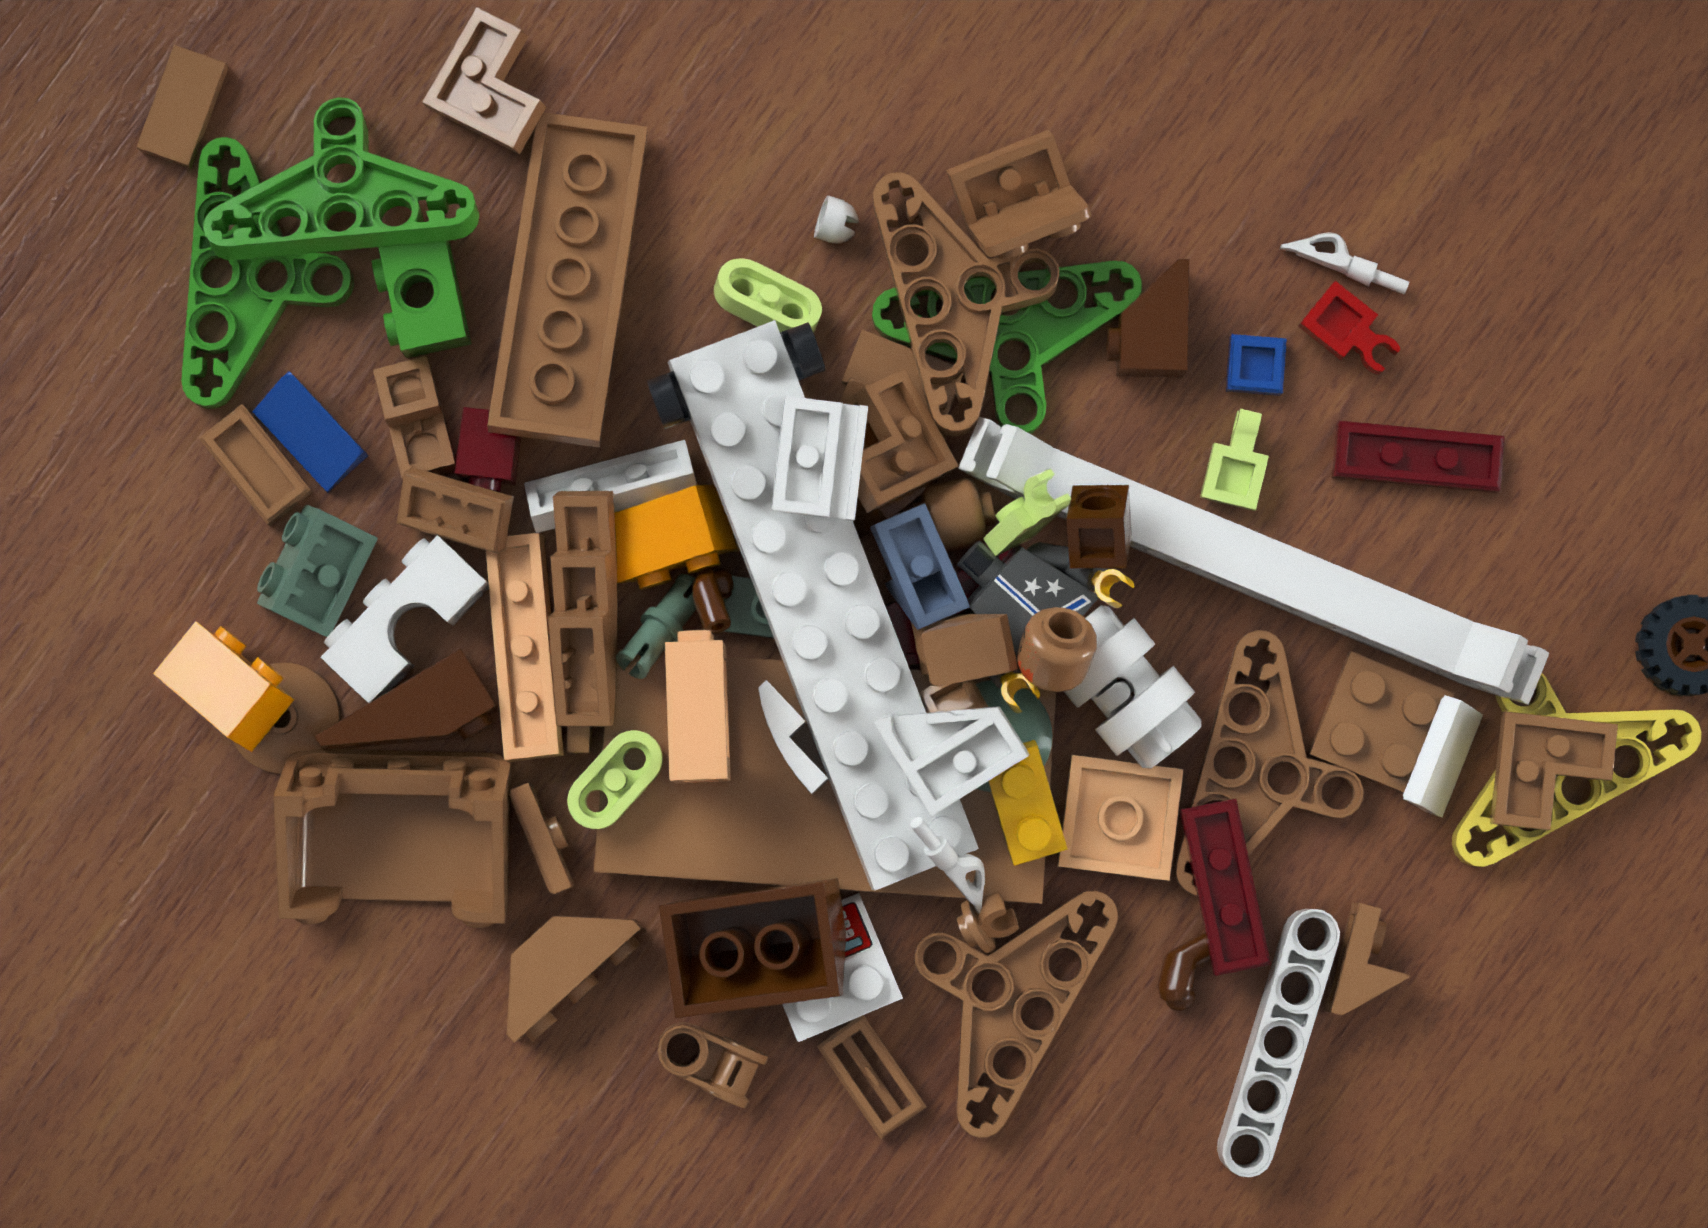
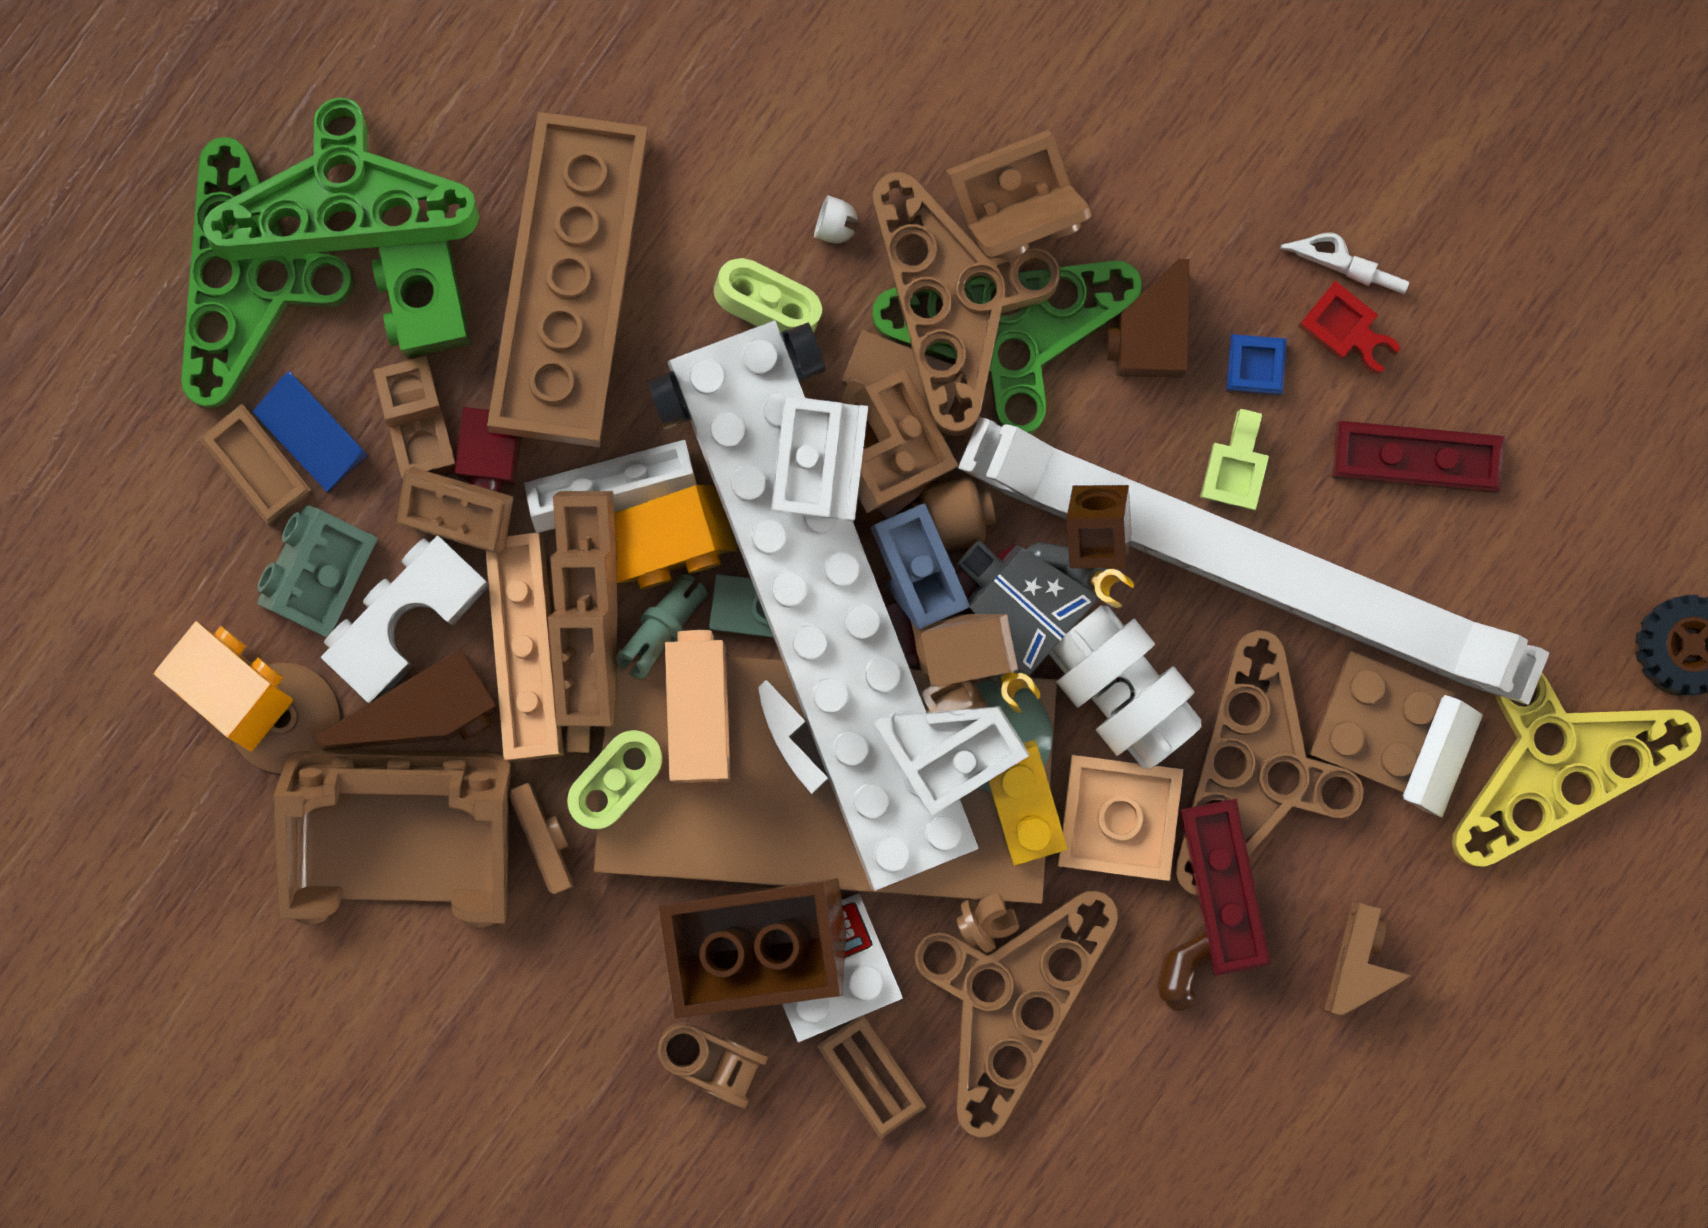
(182, 106): medium nougat tile -> none
(472, 84): plate -> none
(561, 964): medium nougat slope -> none
(709, 594): reddish brown arm -> none
(953, 865): white hand -> none
(1026, 517): yellowish green plate -> none
(1056, 649): medium nougat head -> none
(1281, 1070): white beam -> none
(1534, 752): medium nougat plate -> none

